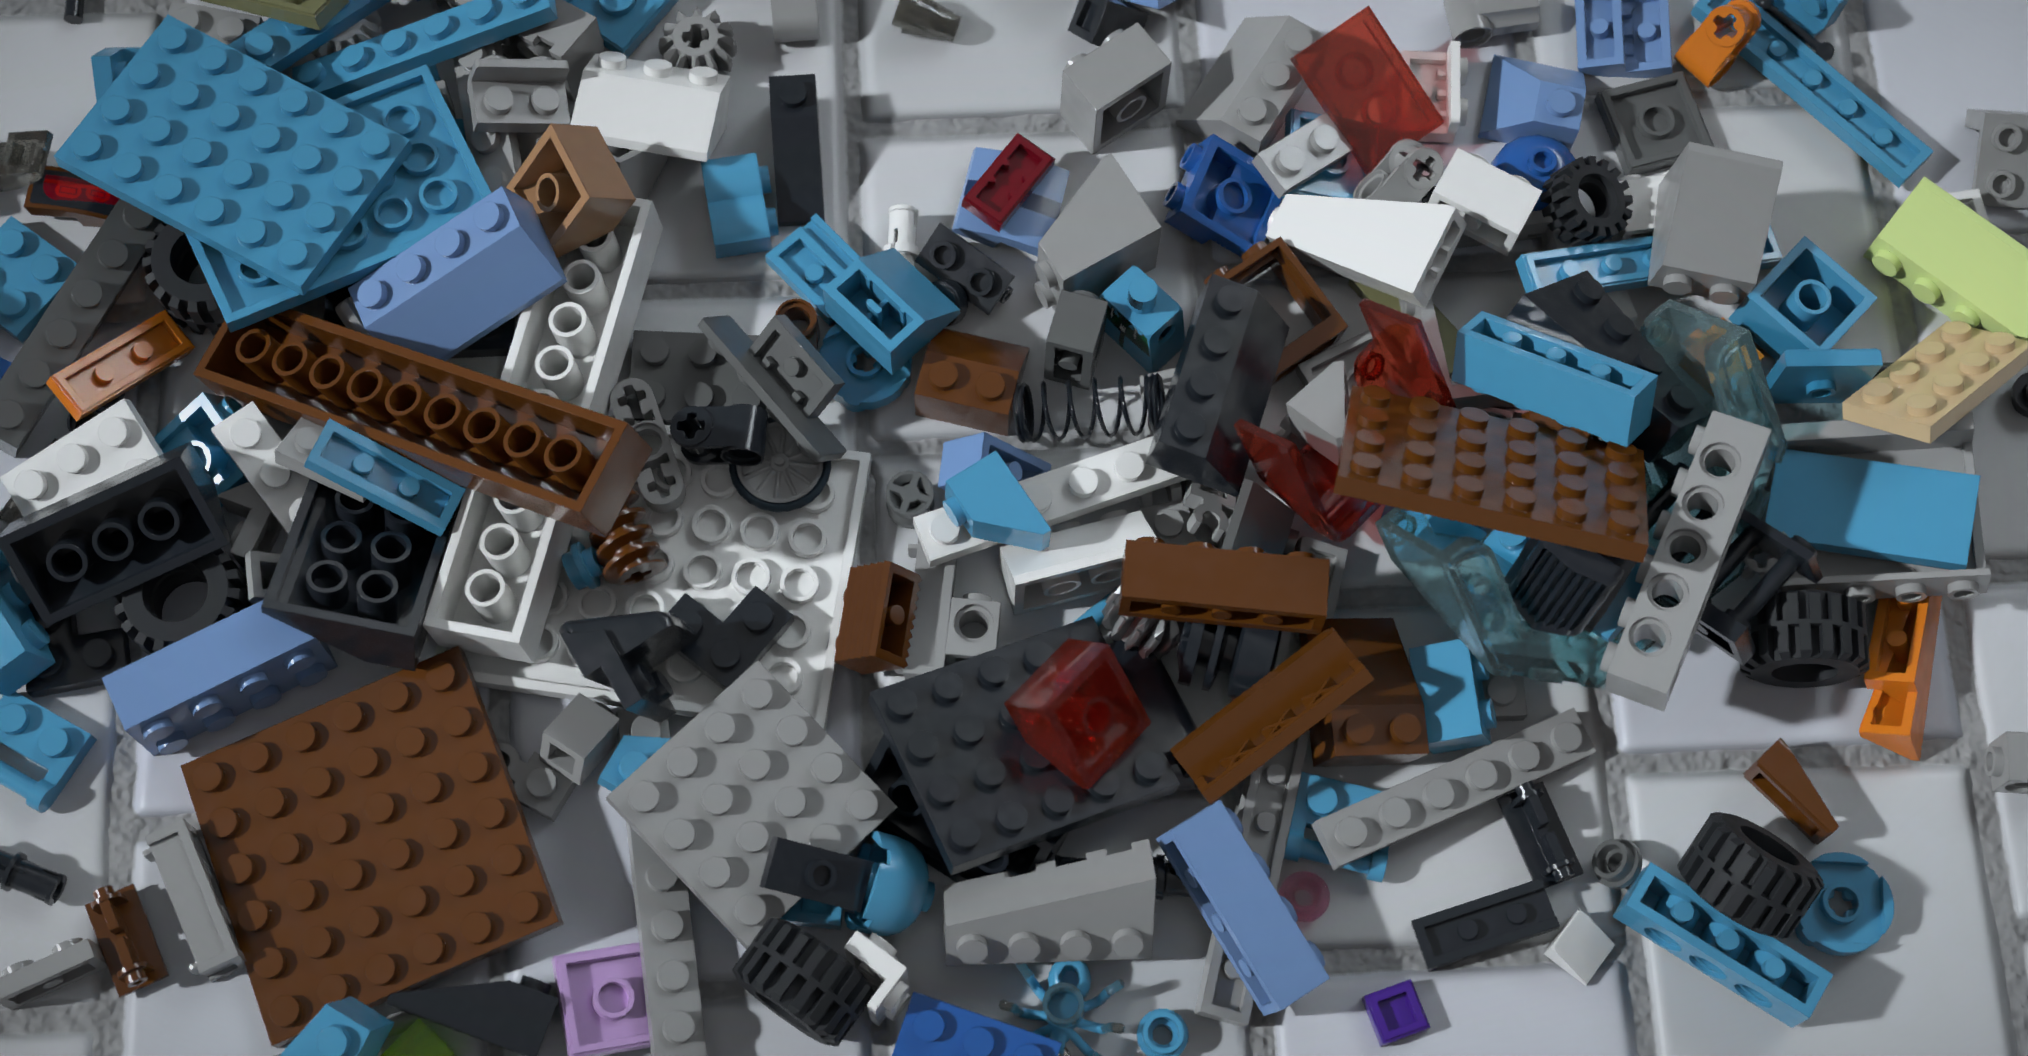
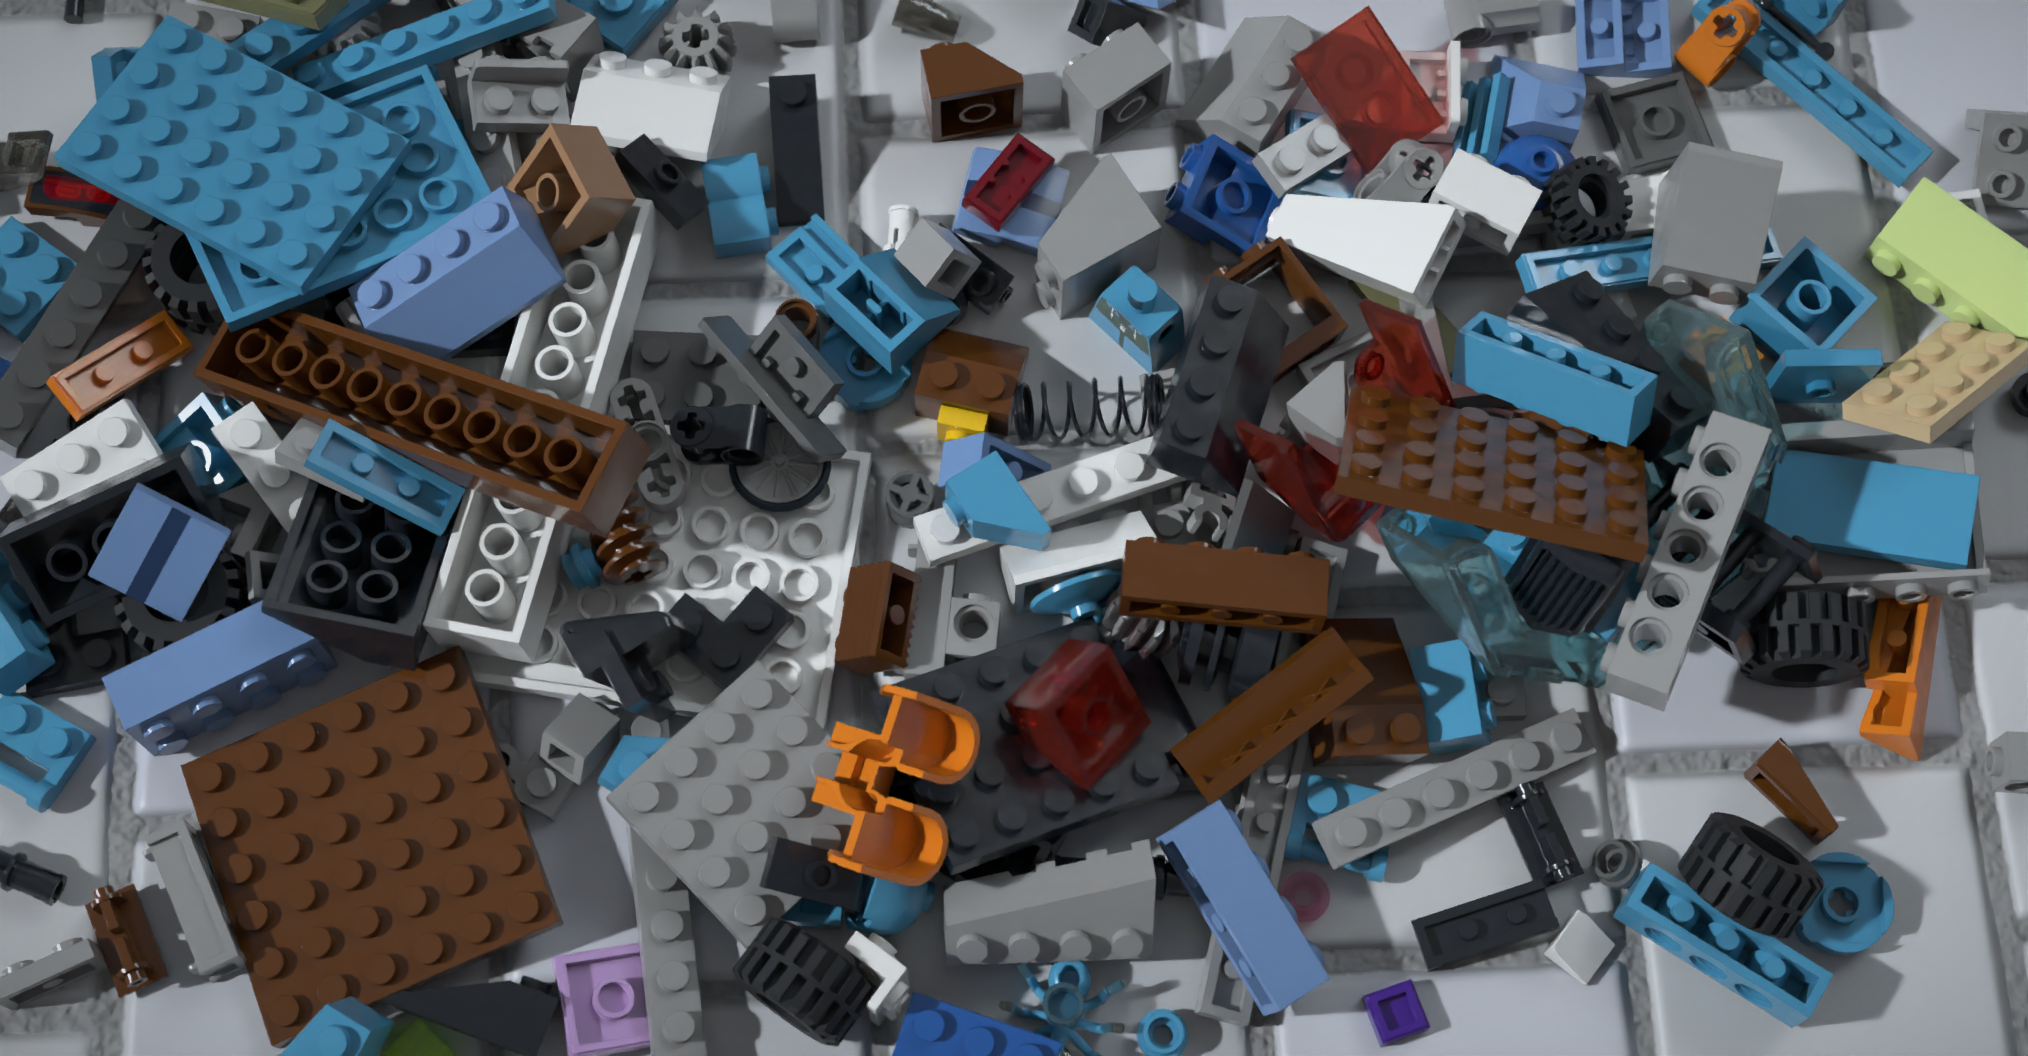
(159, 552): none -> medium blue slope
(660, 181): none -> black plate
(889, 834): none -> orange piece
(937, 258): none -> light grey brick
(959, 423): none -> yellow plate
(968, 92): none -> reddish brown slope
(1075, 338): dark grey brick -> none
(1078, 595): none -> dark azure dish
(1478, 123): none -> dark azure tile

